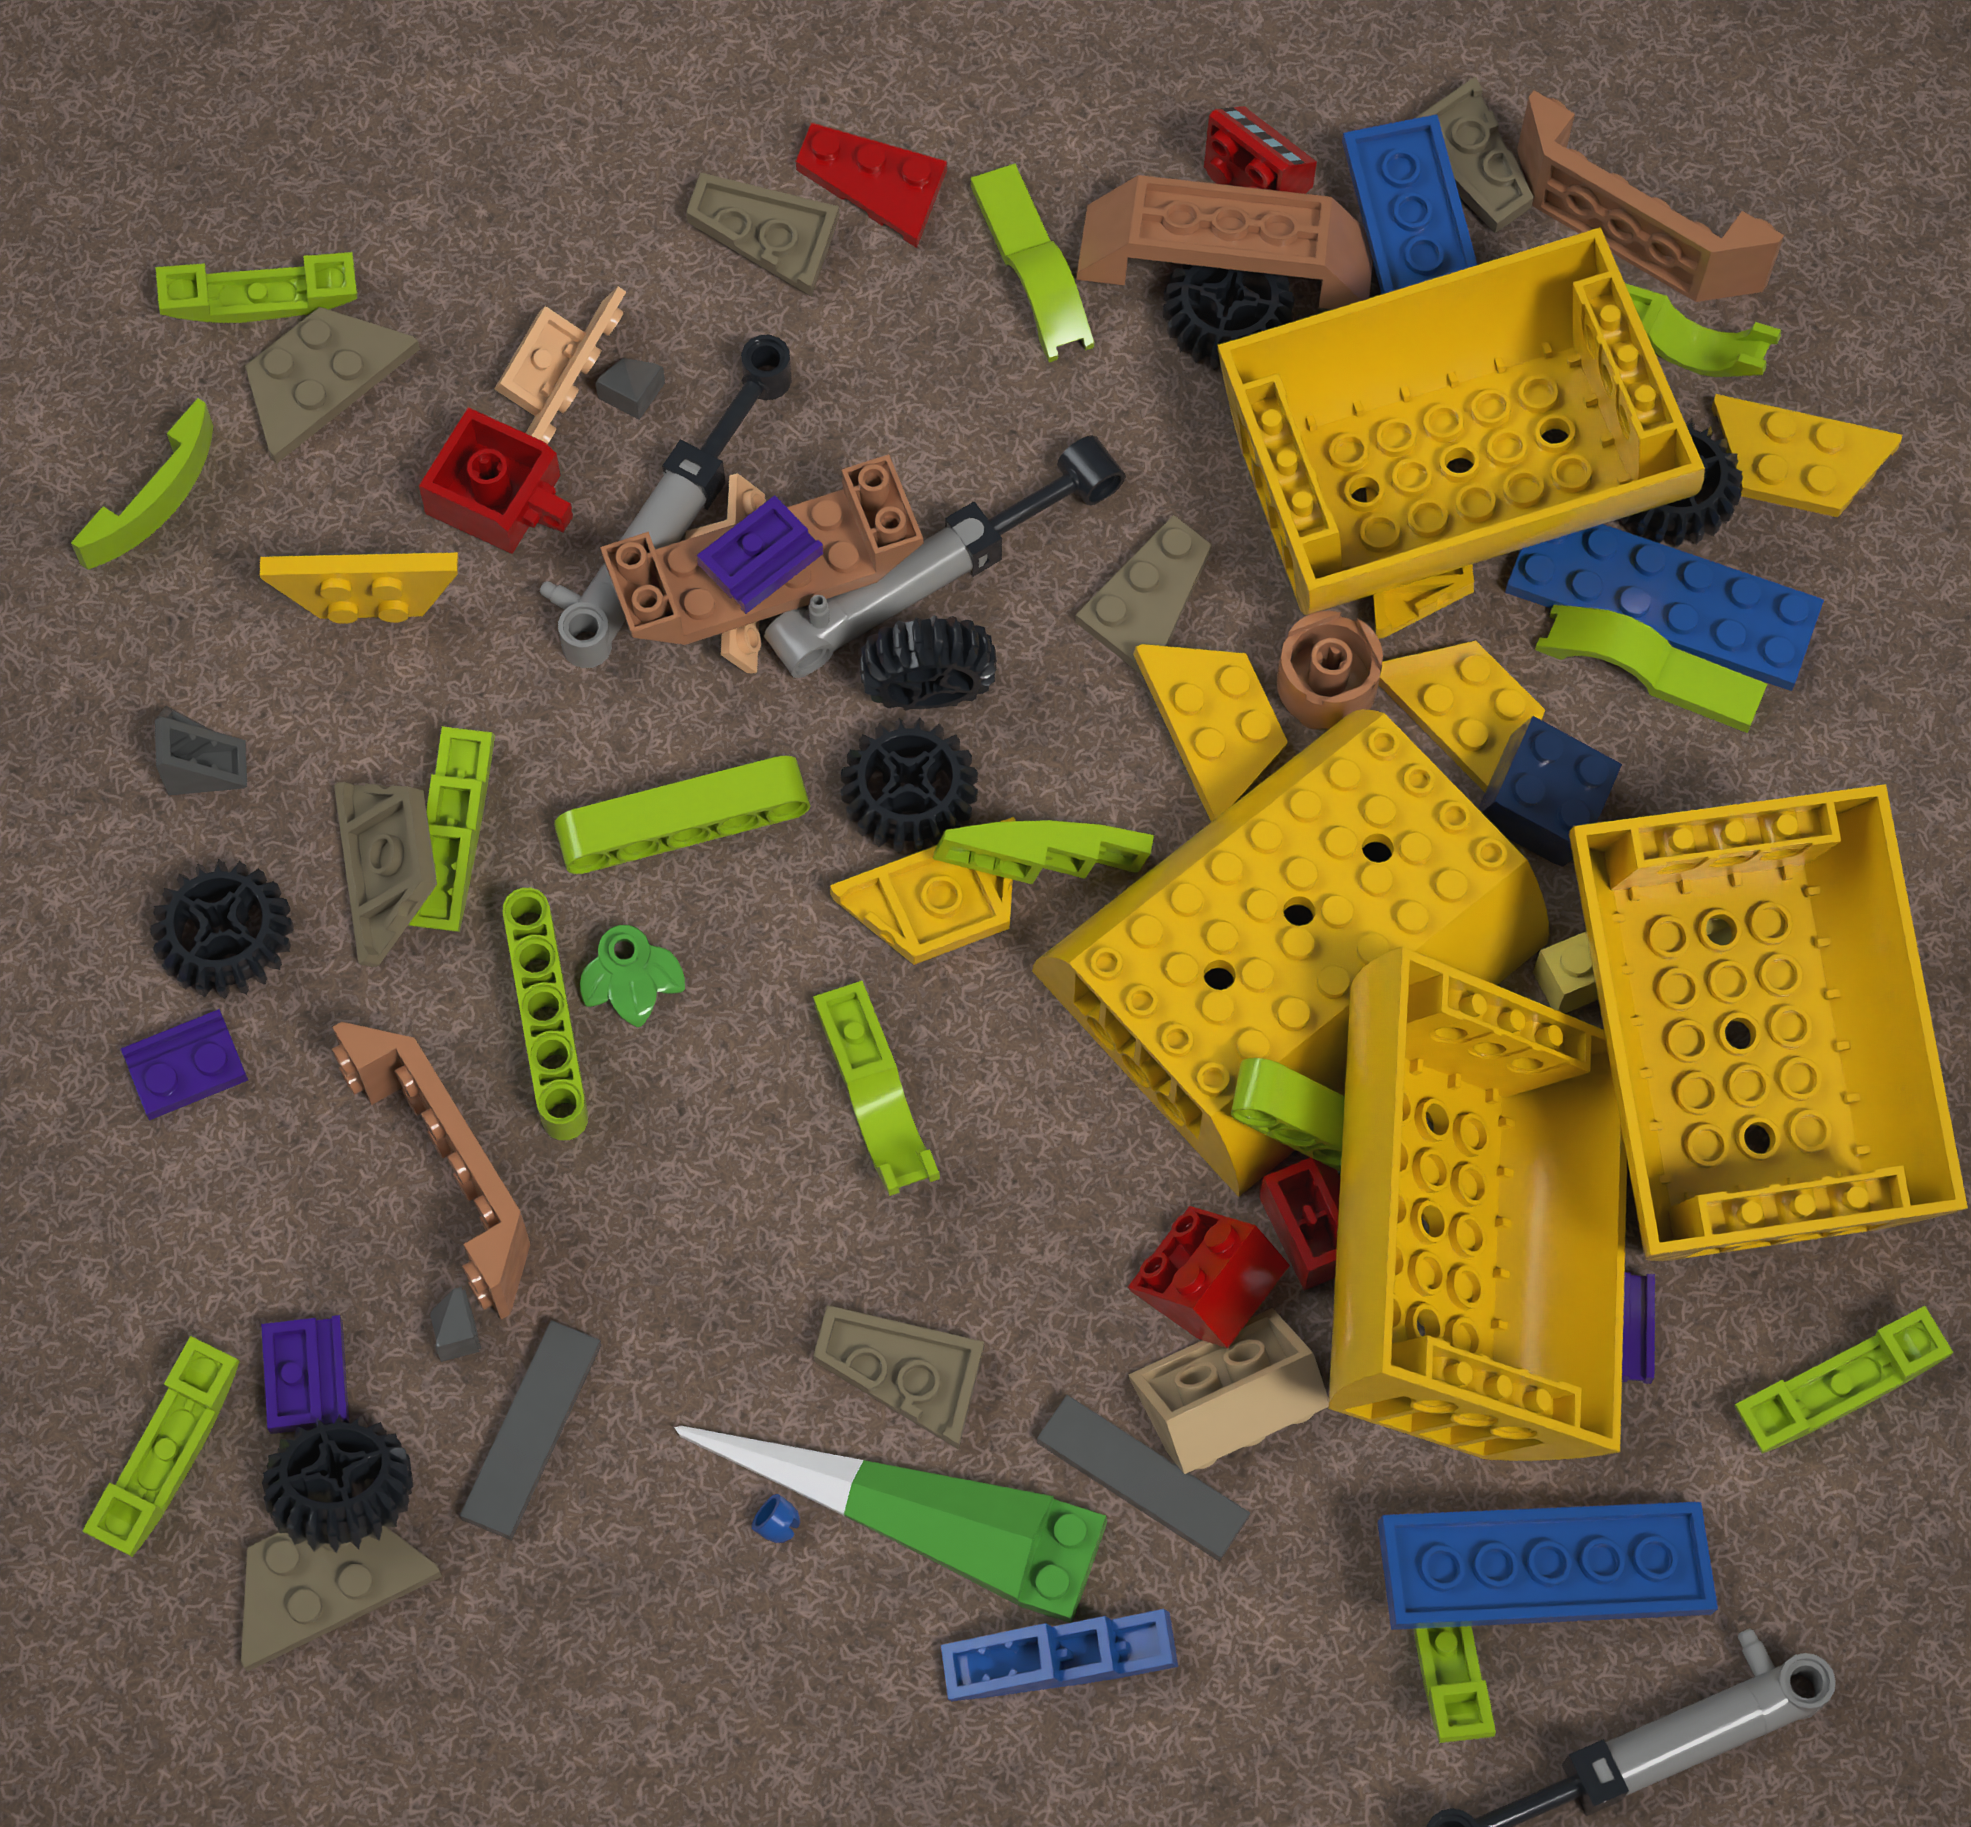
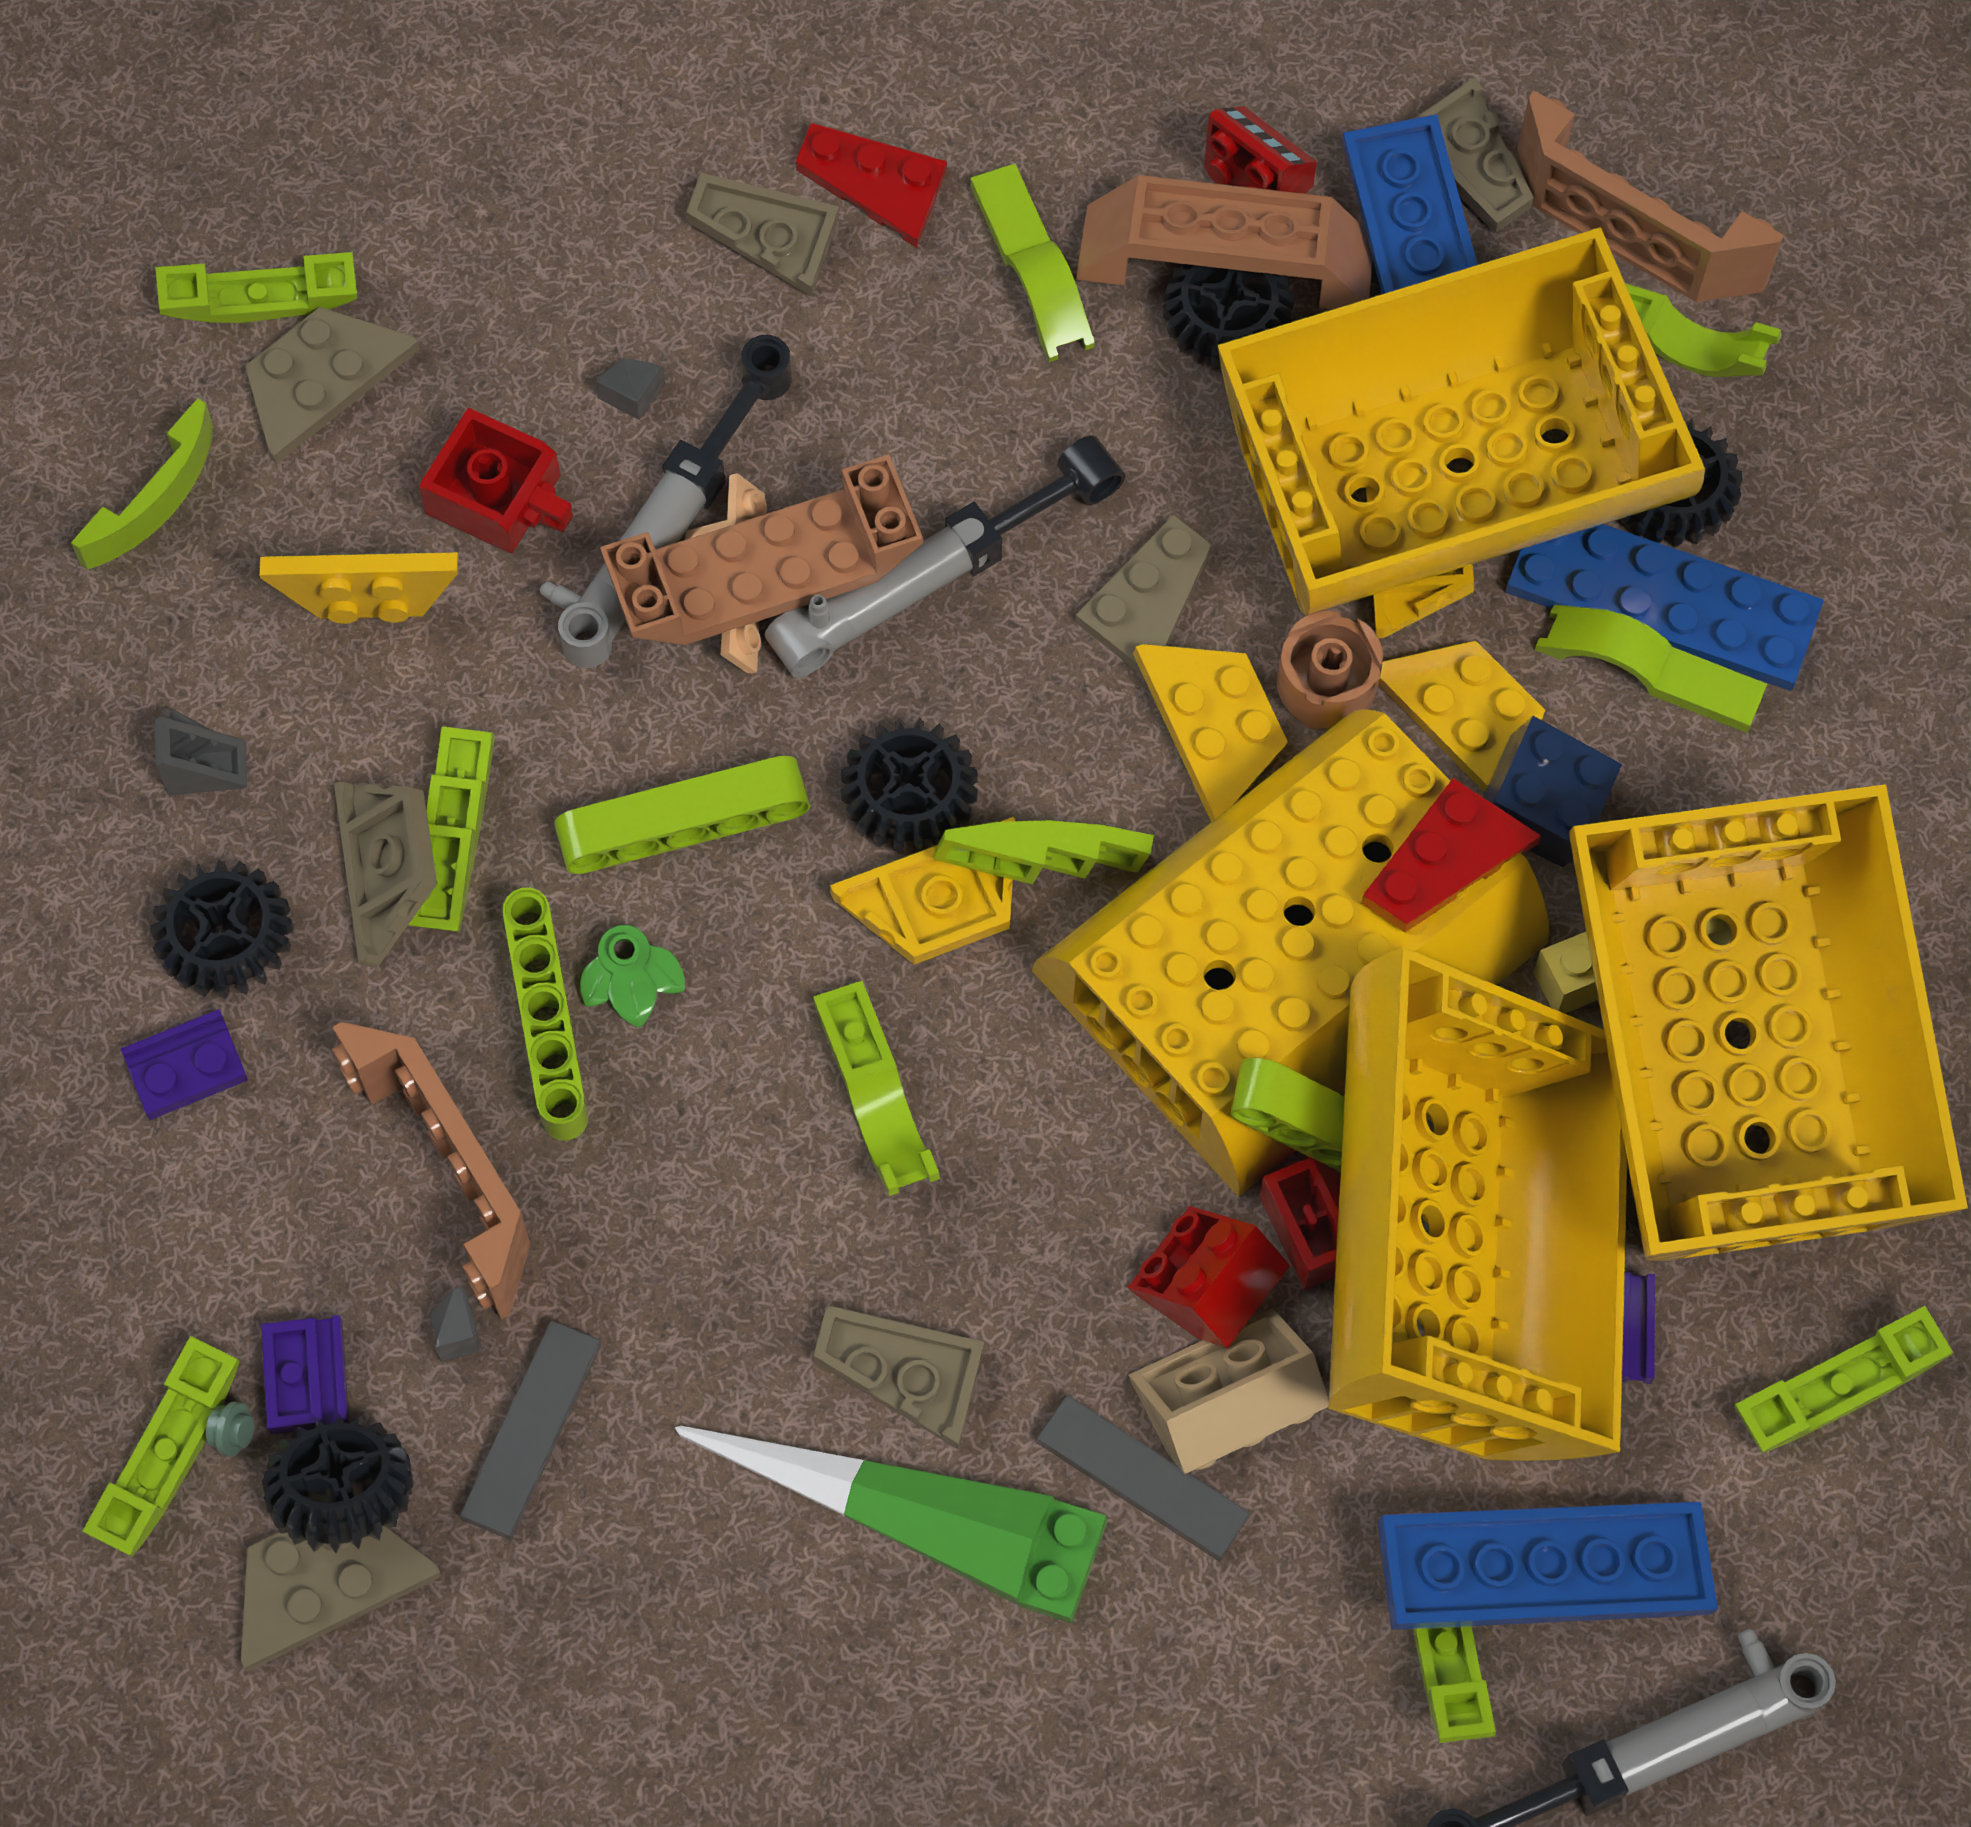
(230, 1428): none -> sand green plate
(551, 359): light nougat bracket -> none
(760, 554): dark purple plate -> none
(775, 1519): blue hinge -> none
(928, 663): black gear -> none
(1058, 1655): blue slope -> none
(1445, 854): none -> red wing
(1801, 456): yellow wing -> none

